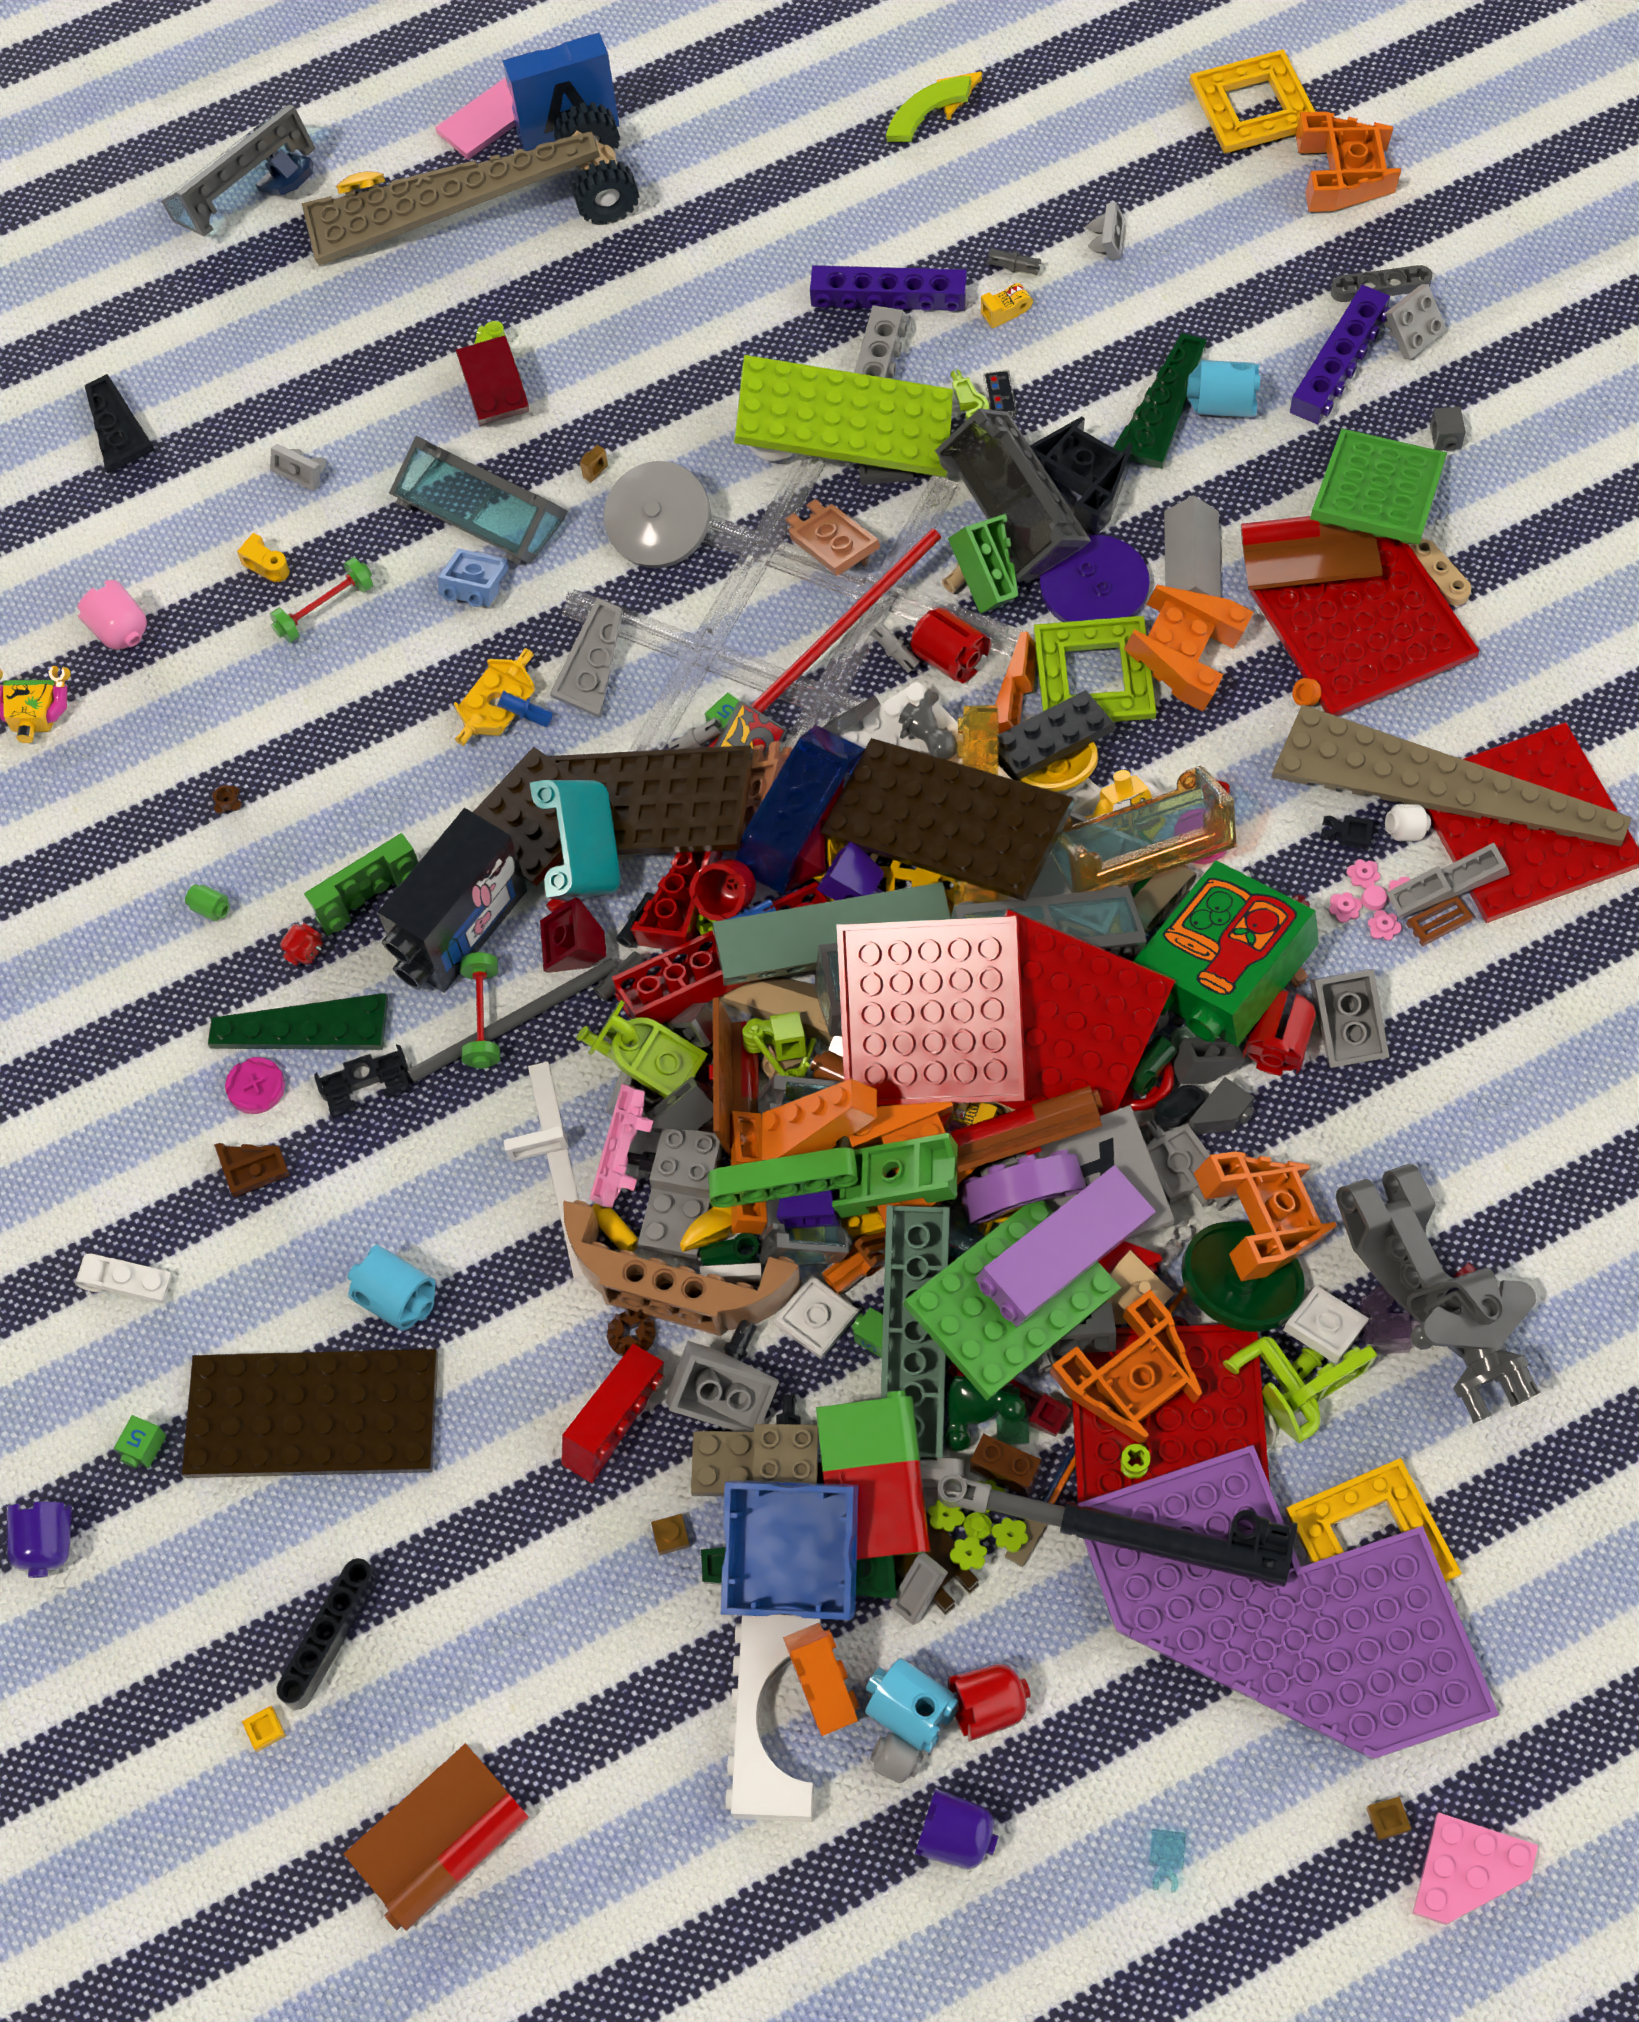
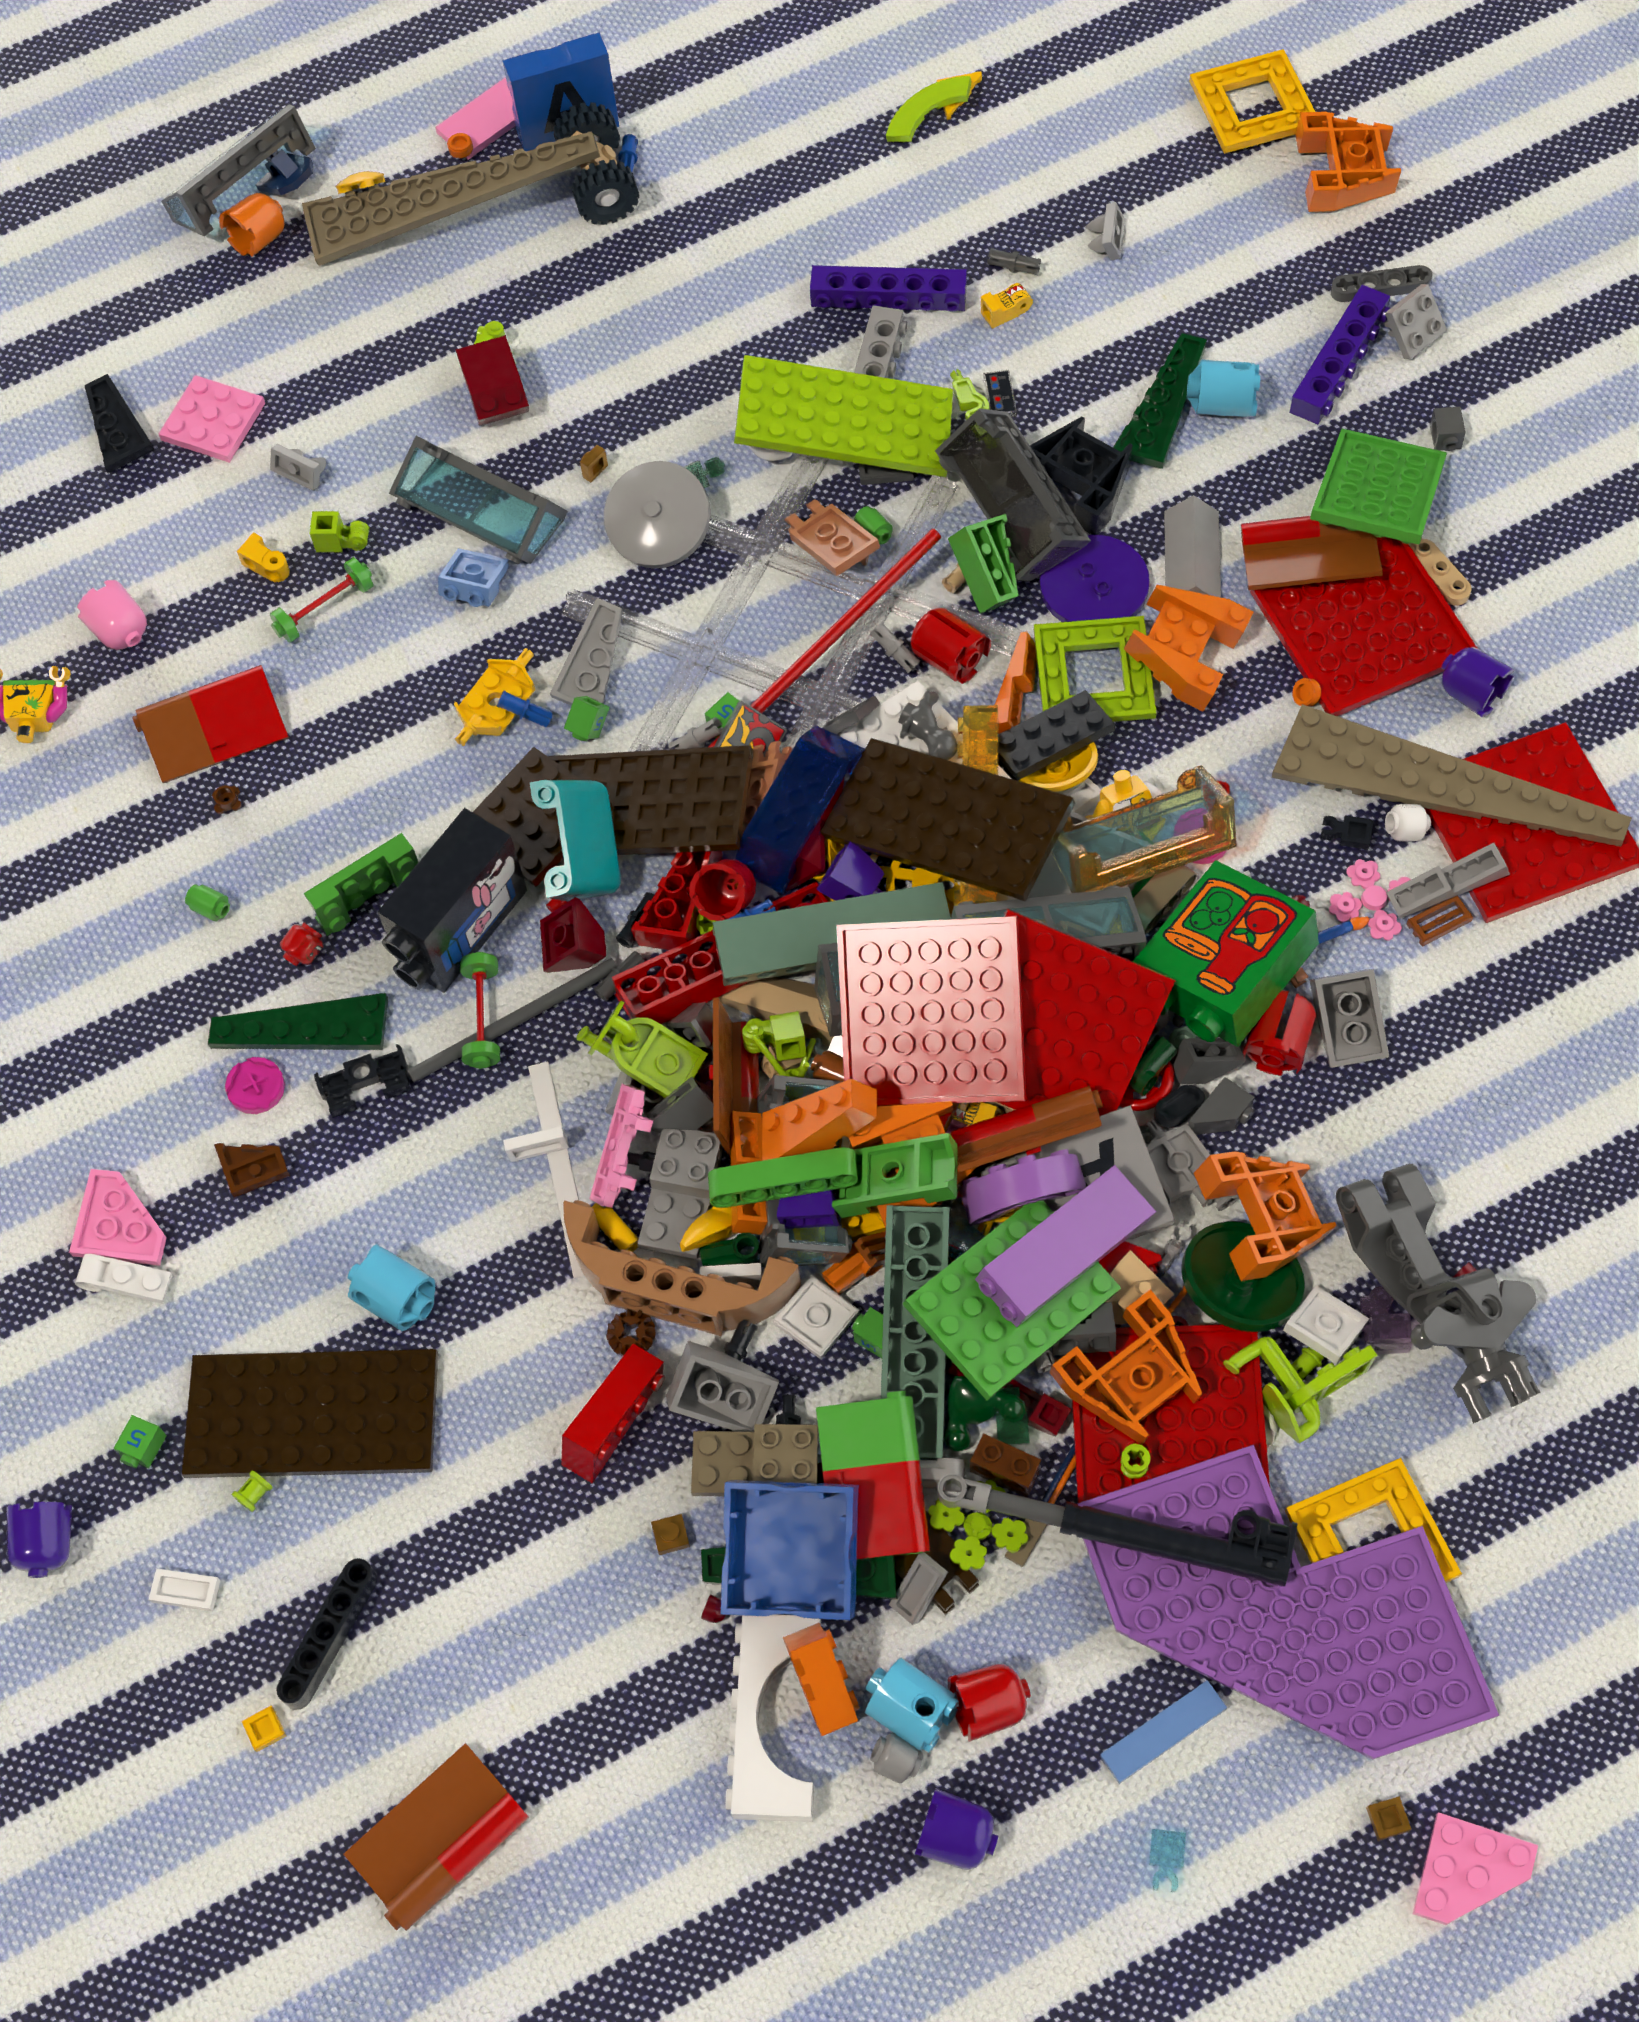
(116, 1222): none -> bright pink plate
(184, 1589): none -> white tile
(211, 724): none -> door
(212, 418): none -> bright pink plate
(252, 1491): none -> lime bush
(253, 223): none -> orange cylinder
(332, 536): none -> lime brick
(460, 145): none -> orange tile
(586, 718): none -> bright green brick
(628, 152): none -> blue axle
(712, 1610): none -> dark red hinge
(713, 468): none -> clear green plate
(874, 523): none -> bright green brick
(1163, 1732): none -> medium blue tile
(1353, 924): none -> blue piece
(1476, 679): none -> dark purple cylinder

